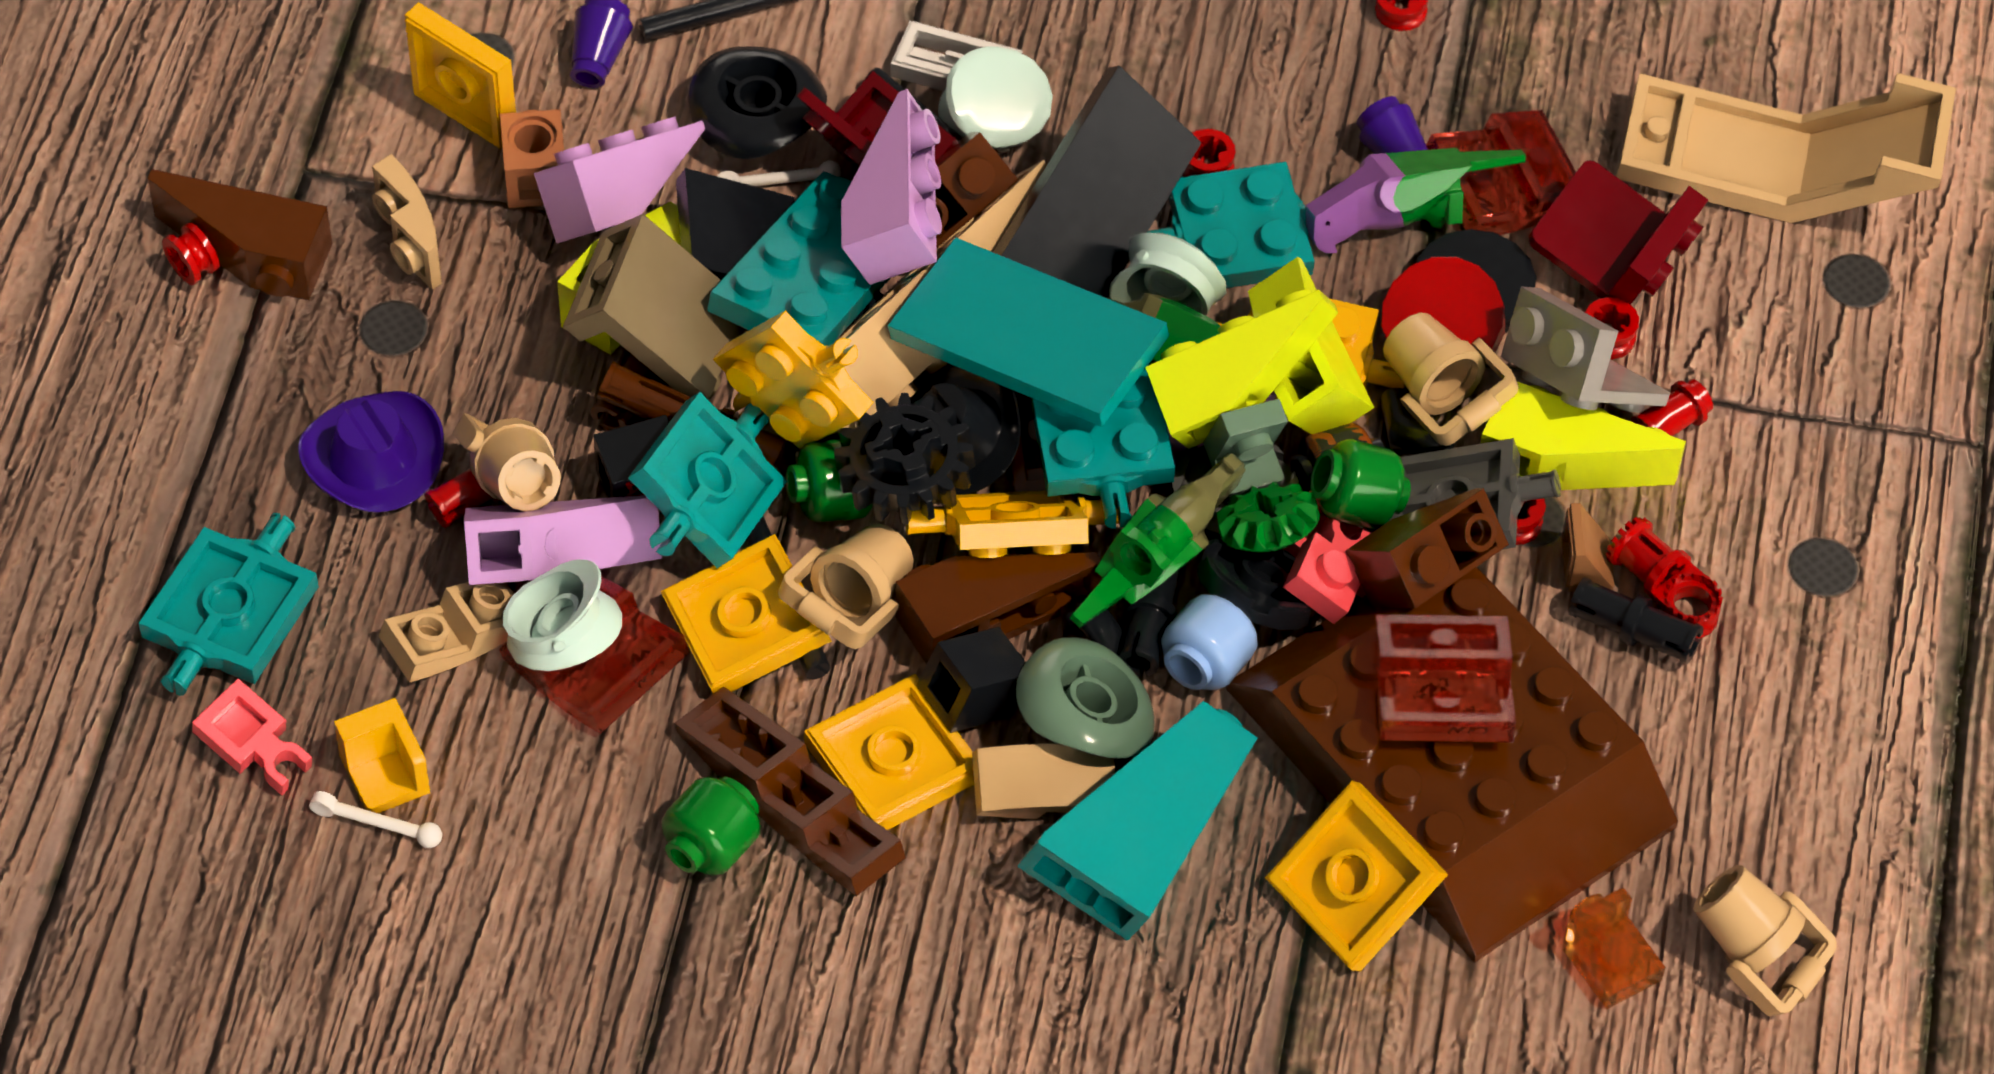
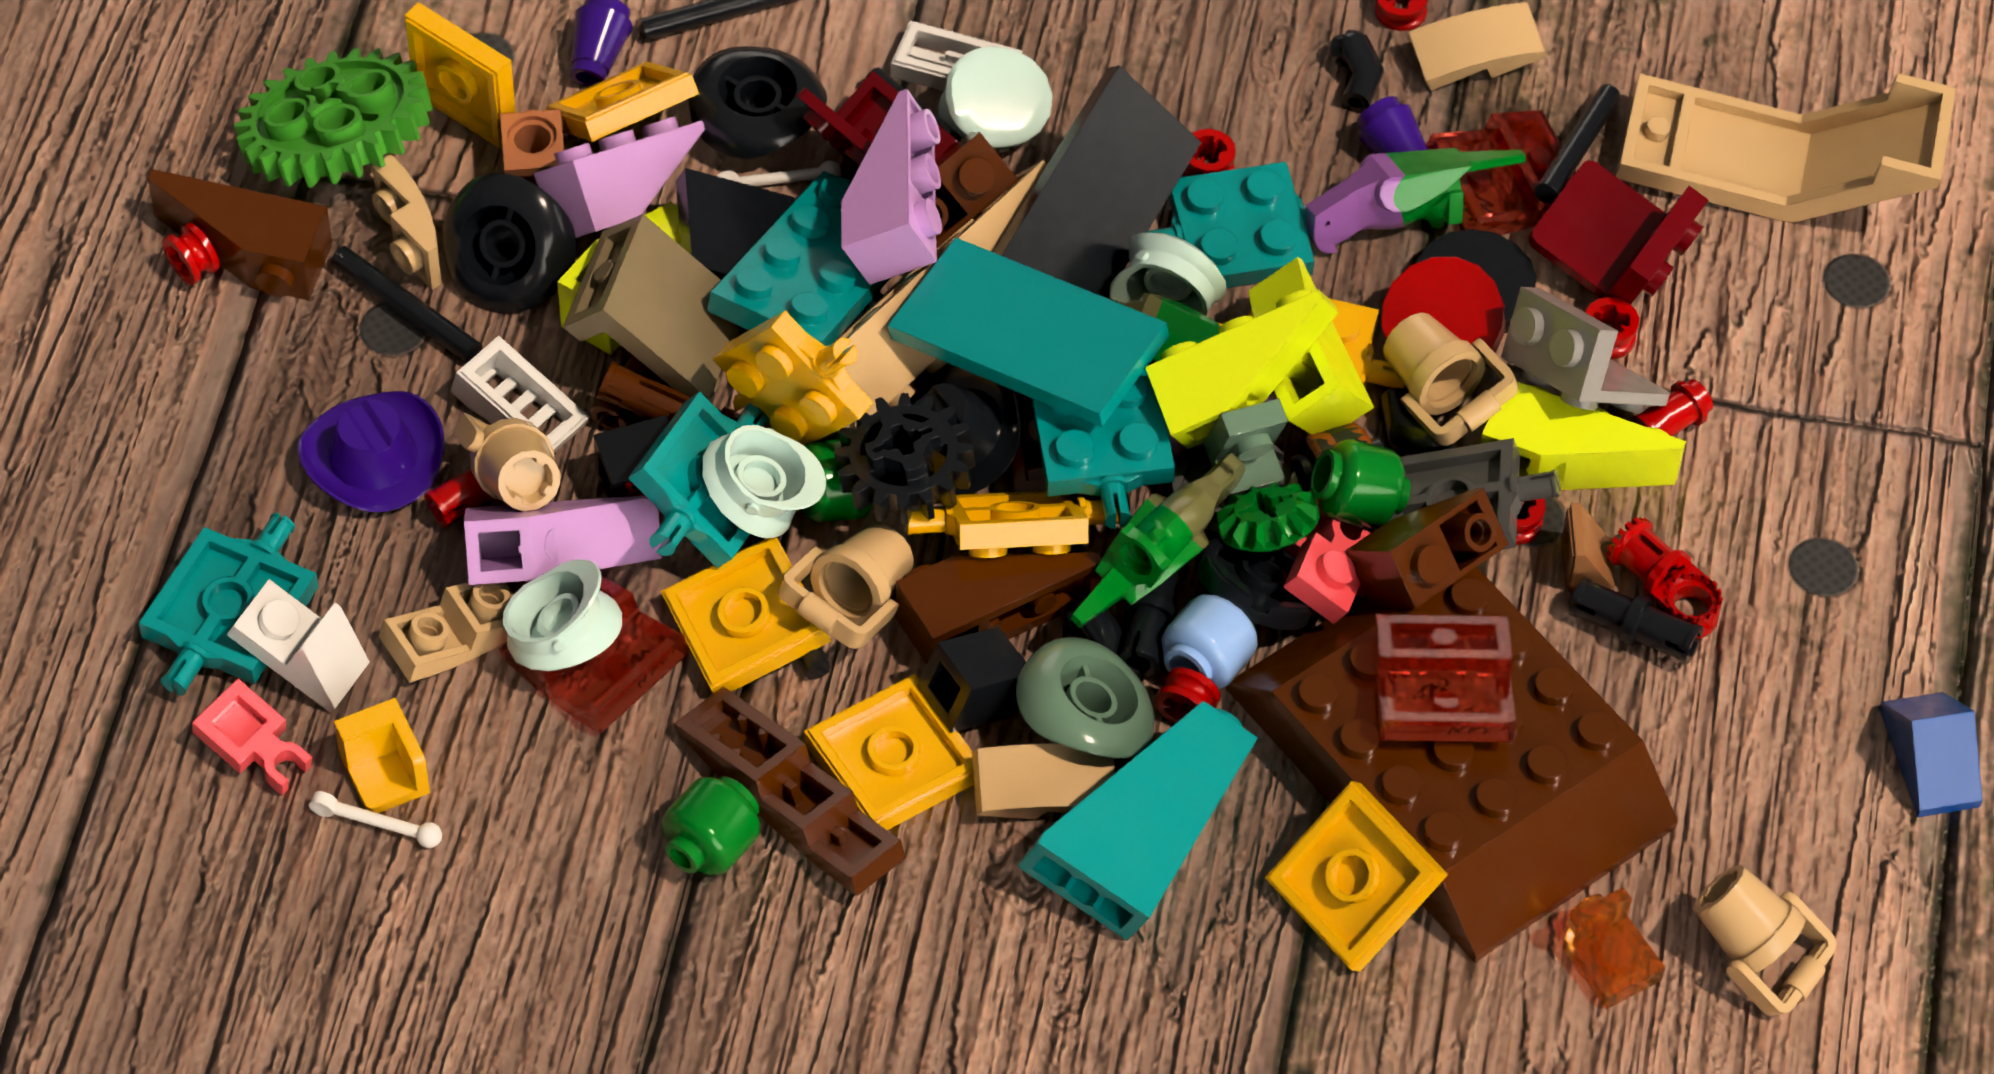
(306, 650): none -> white slope
(333, 117): none -> bright green gear
(406, 304): none -> black bar
(502, 360): none -> white slope
(506, 243): none -> black hat
(623, 100): none -> yellow tile
(761, 479): none -> light aqua piece
(1183, 692): none -> red bush
(1357, 53): none -> black arm
(1477, 40): none -> tan slope
(1577, 144): none -> black bar
(1935, 751): none -> slope

